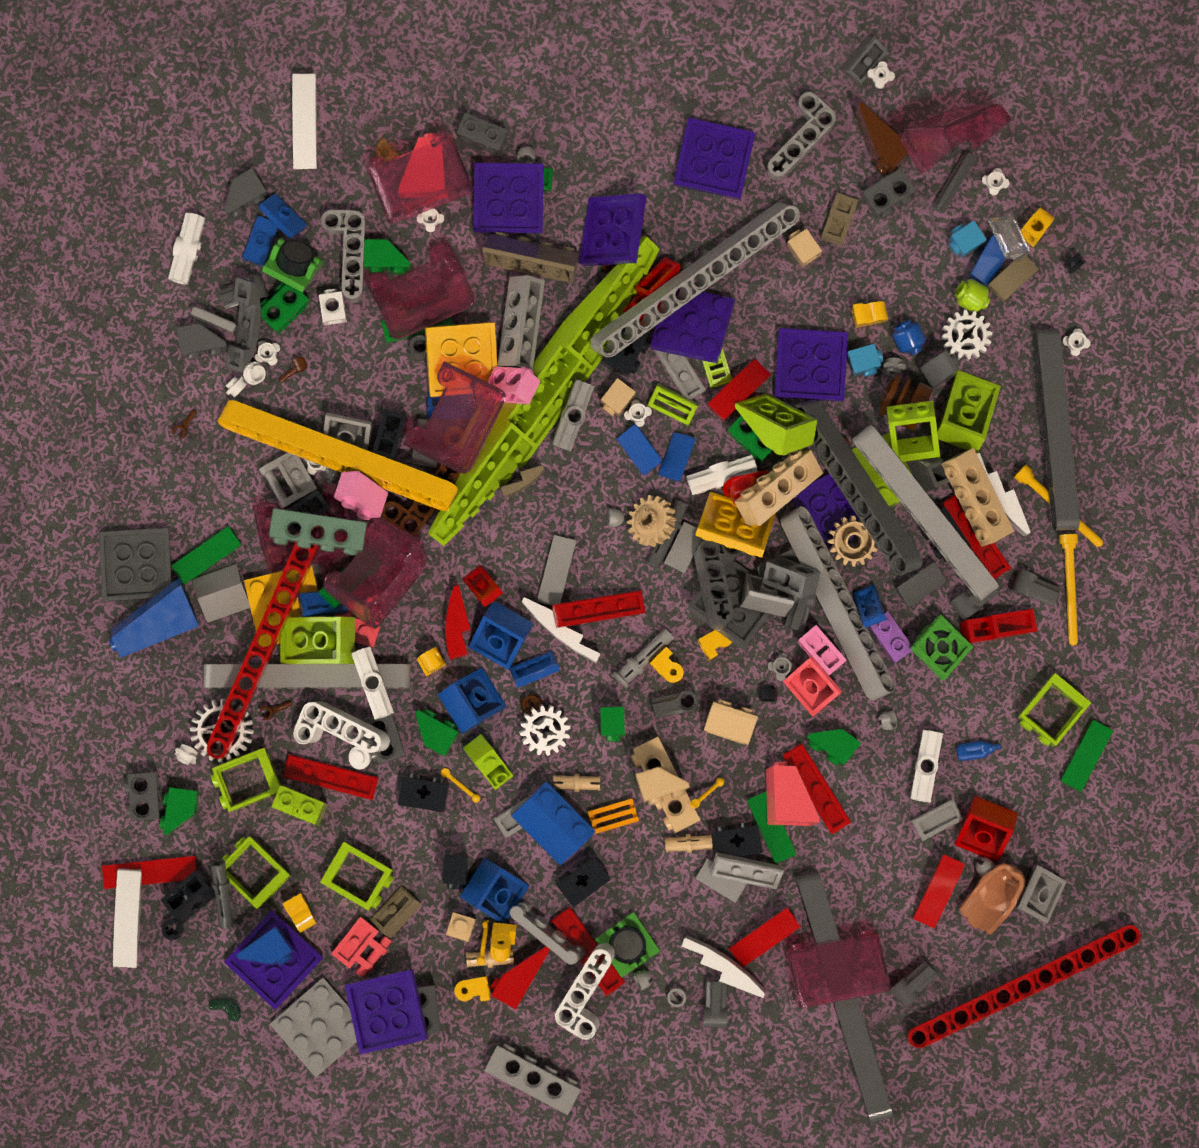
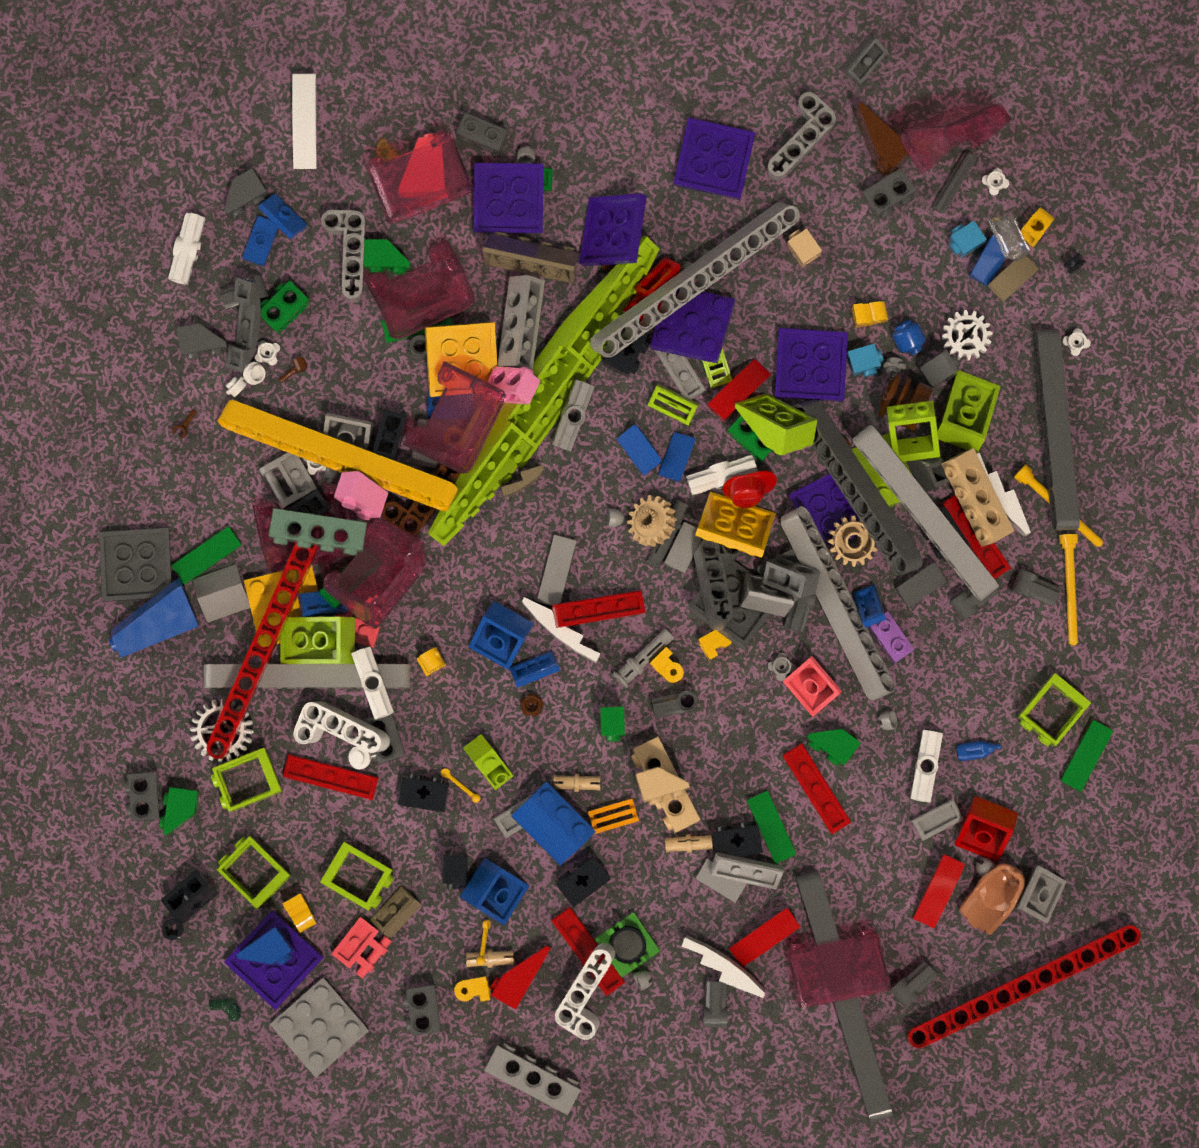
(127, 918): white slope -> none
(153, 871): red tile -> none
(186, 754): white plate -> none
(214, 320): light grey tile -> none
(220, 885): dark grey pin -> none
(275, 709): reddish brown hand -> none
(293, 263): piece -> none
(308, 808): lime window -> none
(333, 317): white brick -> none
(386, 1011): dark purple plate -> none
(430, 225): white plate -> none
(435, 734): green slope -> none
(456, 625): red slope -> none
(461, 927): tan brick -> none
(472, 700): blue slope -> none
(482, 586): red slope -> none
(501, 940): yellow leg -> none
(547, 719): white gear -> none
(547, 935): light grey plate -> none
(617, 398): tan brick -> none
(631, 414): white plate -> none
(674, 1000): light grey hinge -> none
(695, 803): yellow hinge -> none
(730, 722): tan slope -> none
(768, 693): black hinge -> none
(778, 487): tan brick -> none
(788, 797): coral slope -> none
(822, 650): bright pink brick -> none
(839, 219): dark tan slope -> none
(881, 81): white plate -> none
(941, 649): bright green piece -> none
(972, 295): lime head -> none
(998, 626): red slope -> none

